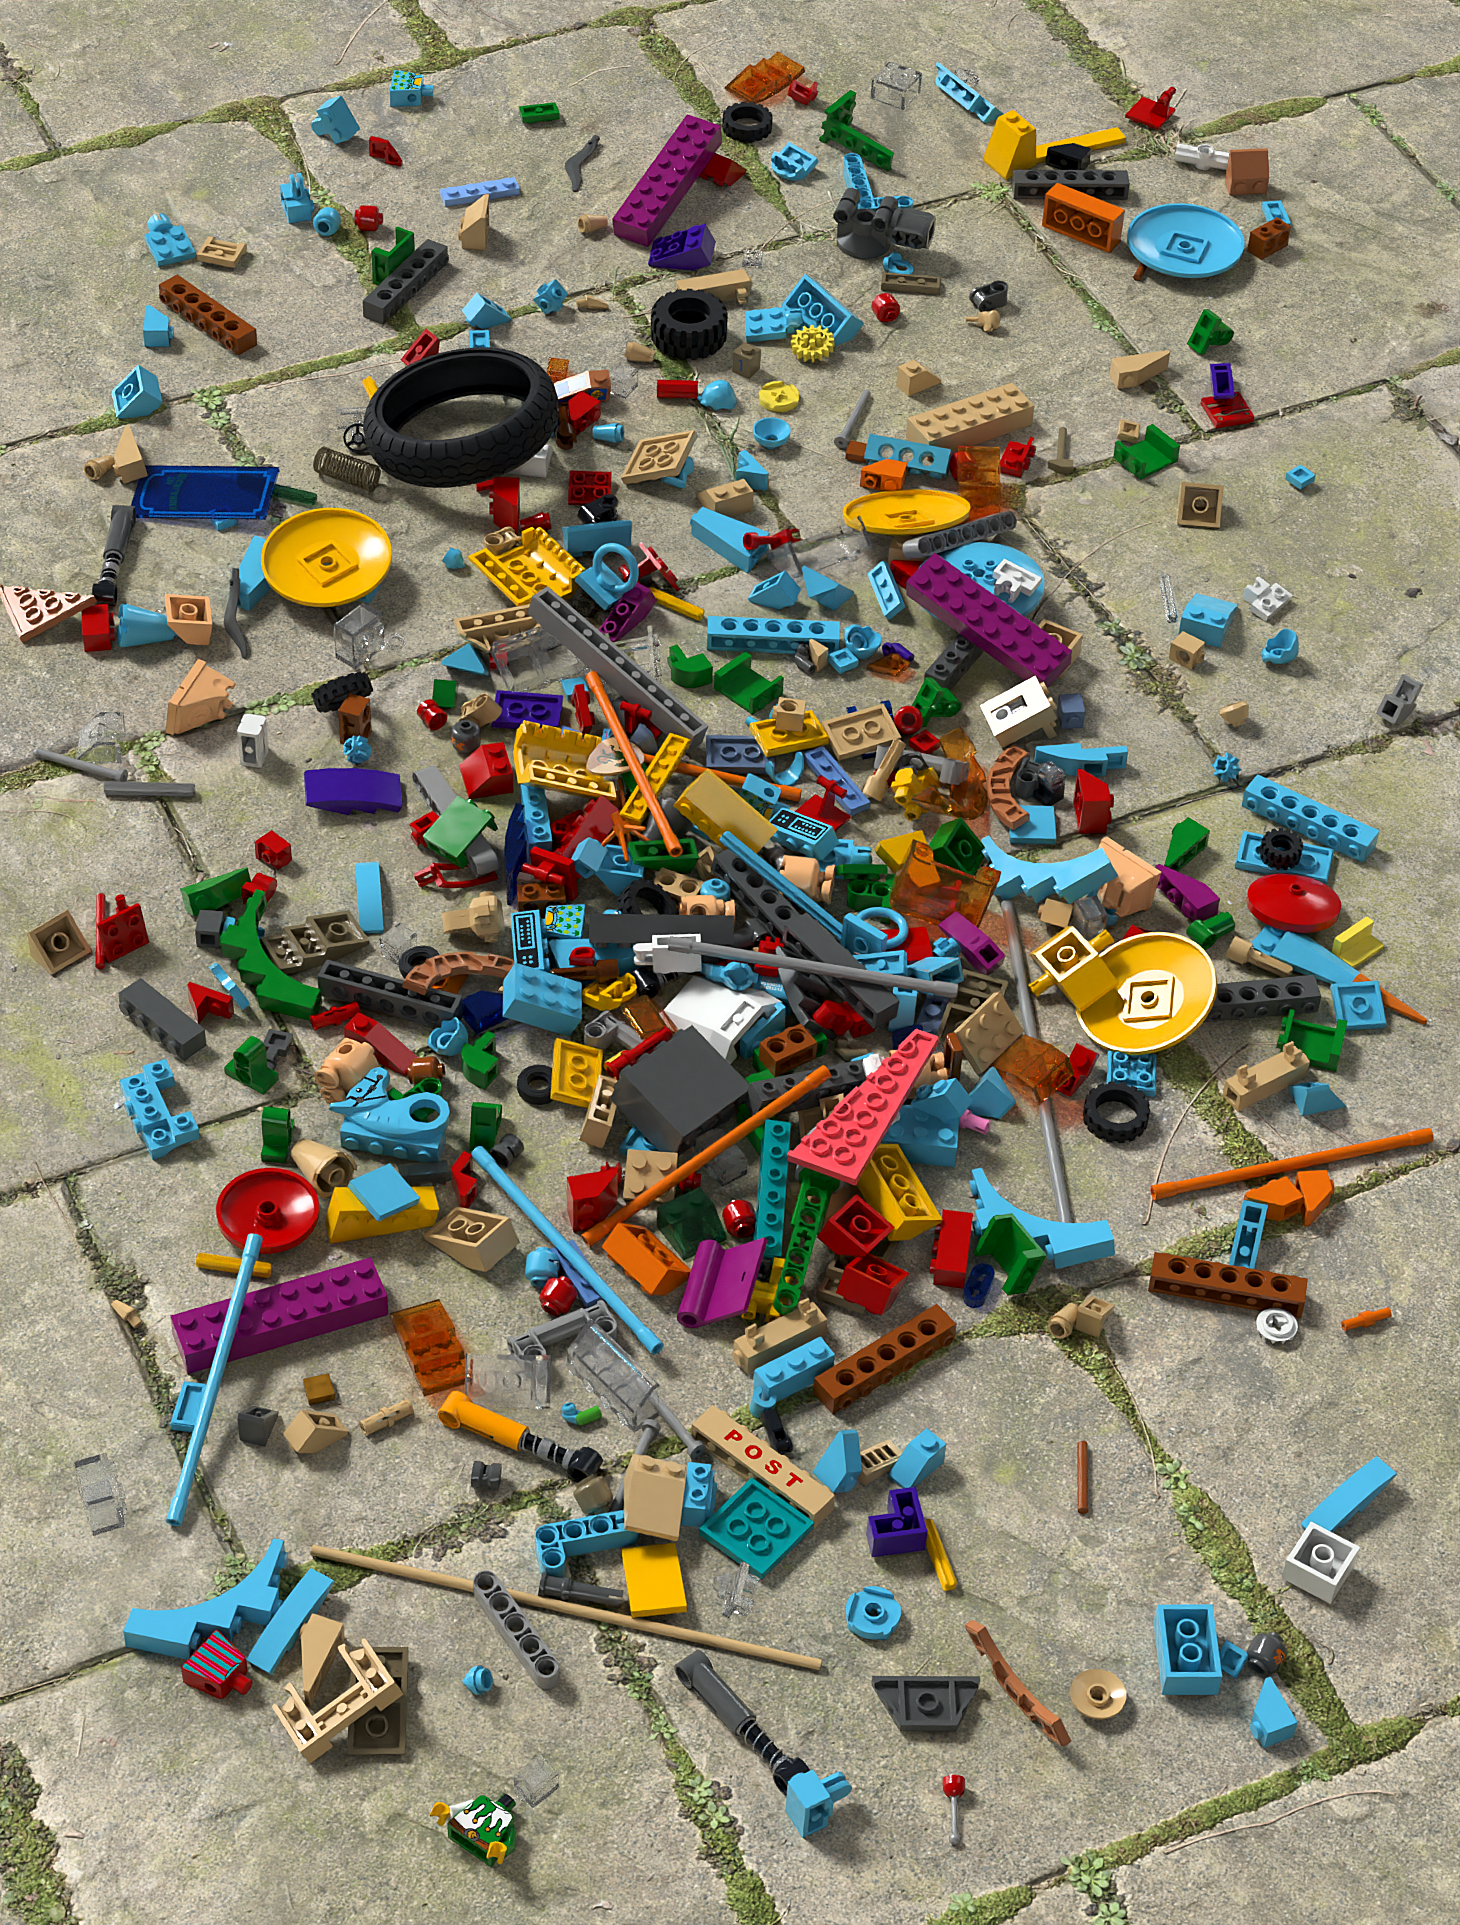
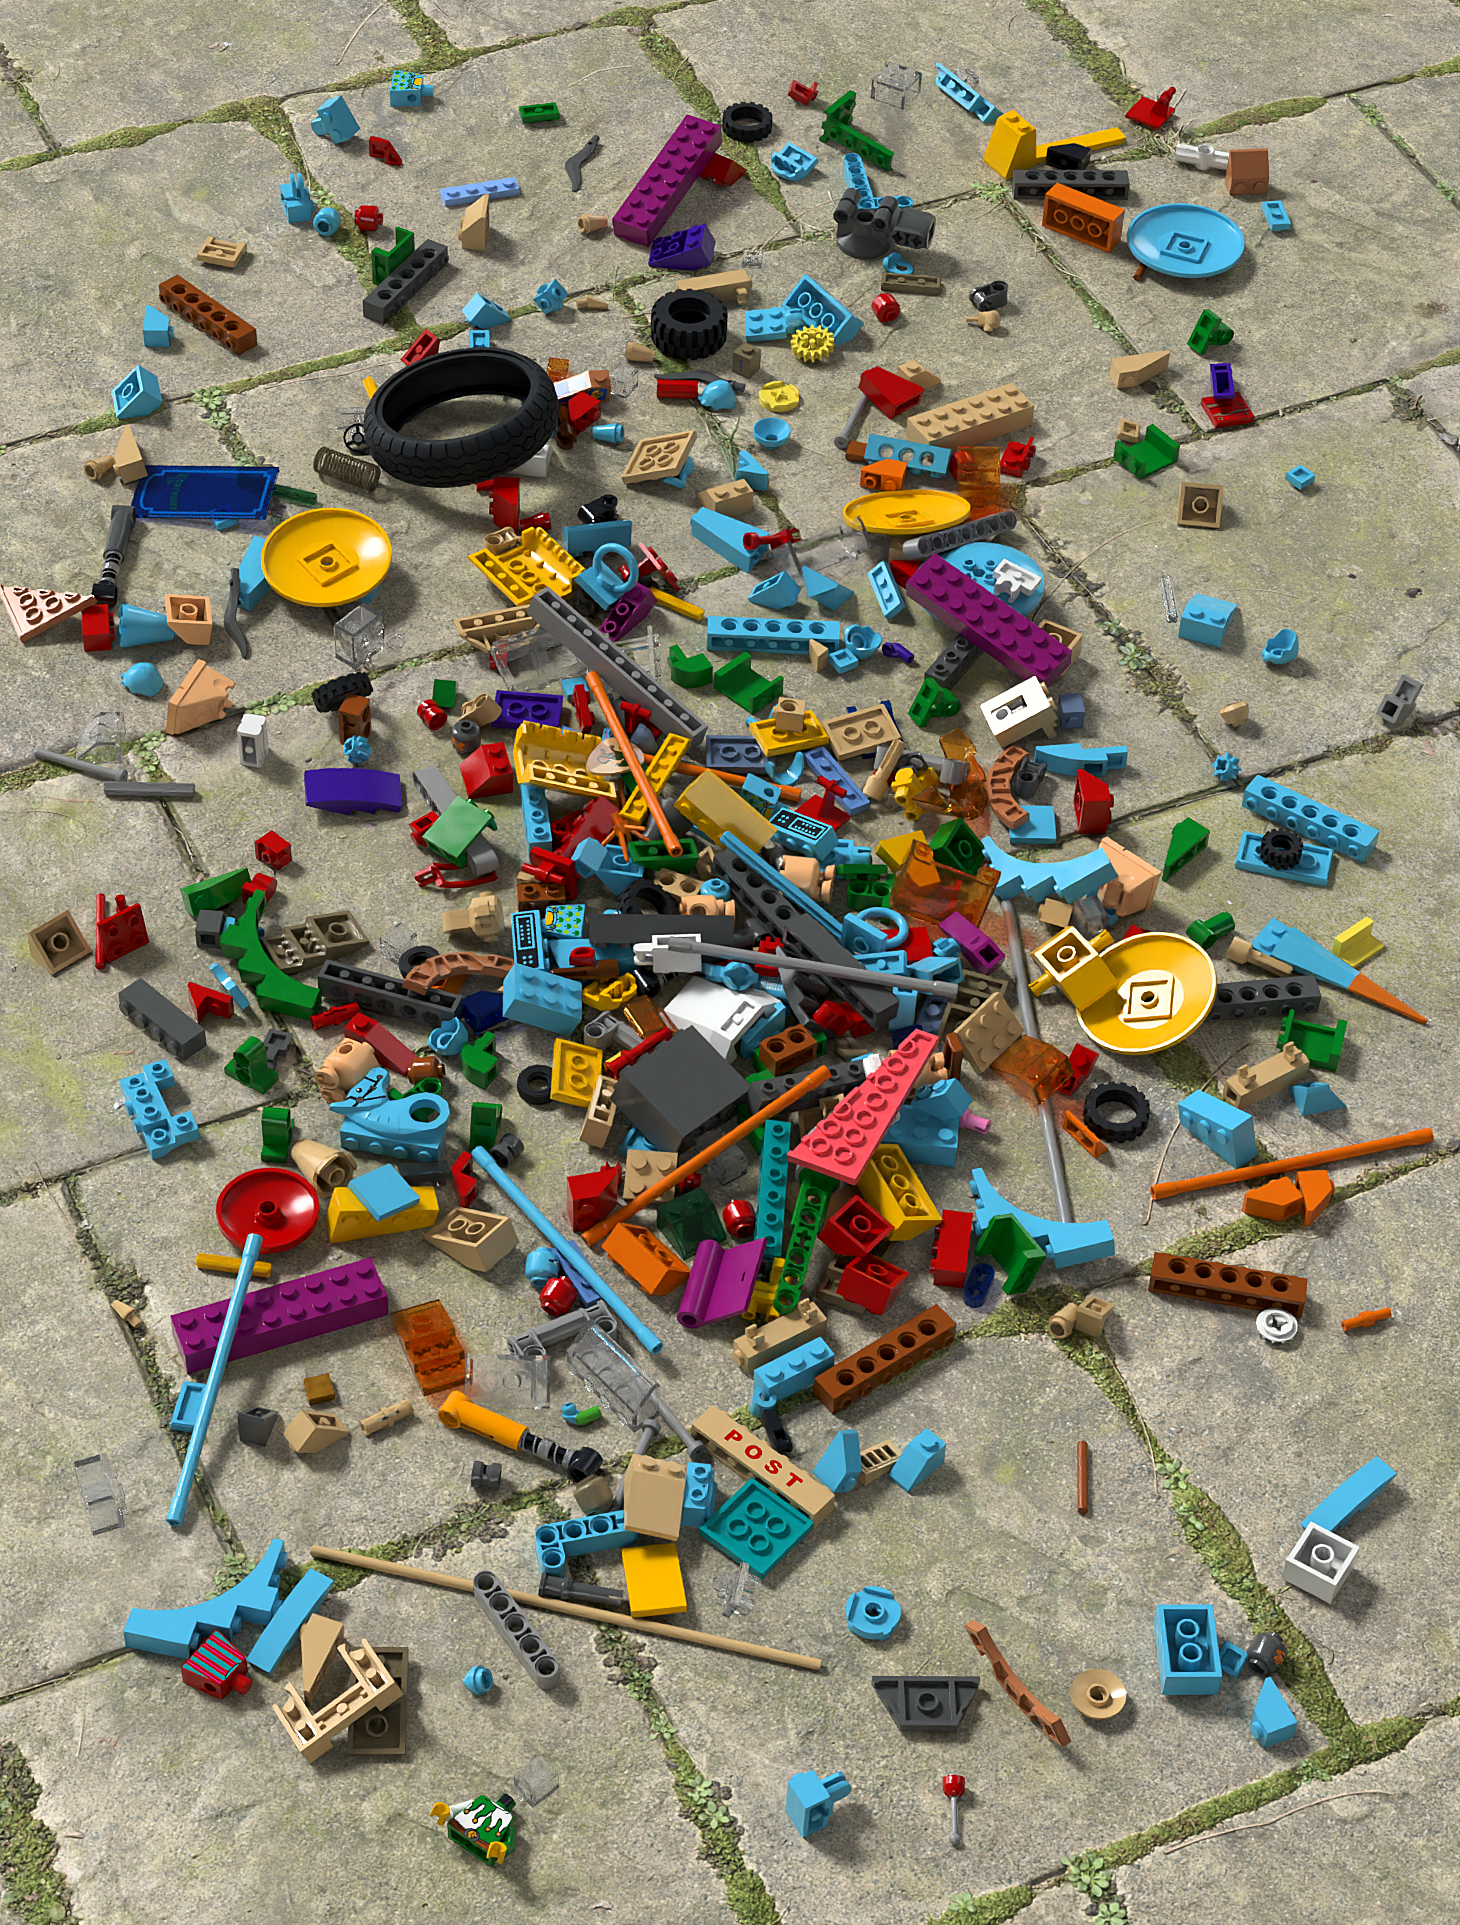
(143, 679): none -> medium azure hair
(168, 242): medium azure plate -> none
(369, 897): medium azure slope -> none
(453, 559): medium azure plate -> none
(467, 660): medium azure slope -> none
(515, 851): clear blue slope -> none
(588, 486): red slope -> none
(698, 1673): piece -> none
(702, 375): none -> dark grey piece
(765, 78): clear orange slope -> none
(802, 659): dark grey arm -> none
(889, 392): none -> red slope
(889, 665): clear orange piece -> none
(899, 1530): dark purple brick -> none
(908, 720): red head -> none
(924, 742): red plate -> none
(939, 1557): yellow axle -> none
(991, 1096): medium azure slope -> none
(1050, 784): leg -> none
(1061, 464): dark tan piece -> none
(1083, 1135): none -> orange slope
(1133, 1070): medium azure tile -> none
(1187, 650): tan brick -> none
(1188, 894): magenta slope -> none
(1220, 1127): none -> medium azure wedge
(1248, 1234): medium azure slope -> none
(1265, 600): white plate -> none
(1269, 238): dark orange brick -> none
(1293, 903): red dish -> none
(1359, 1004): medium azure tile -> none

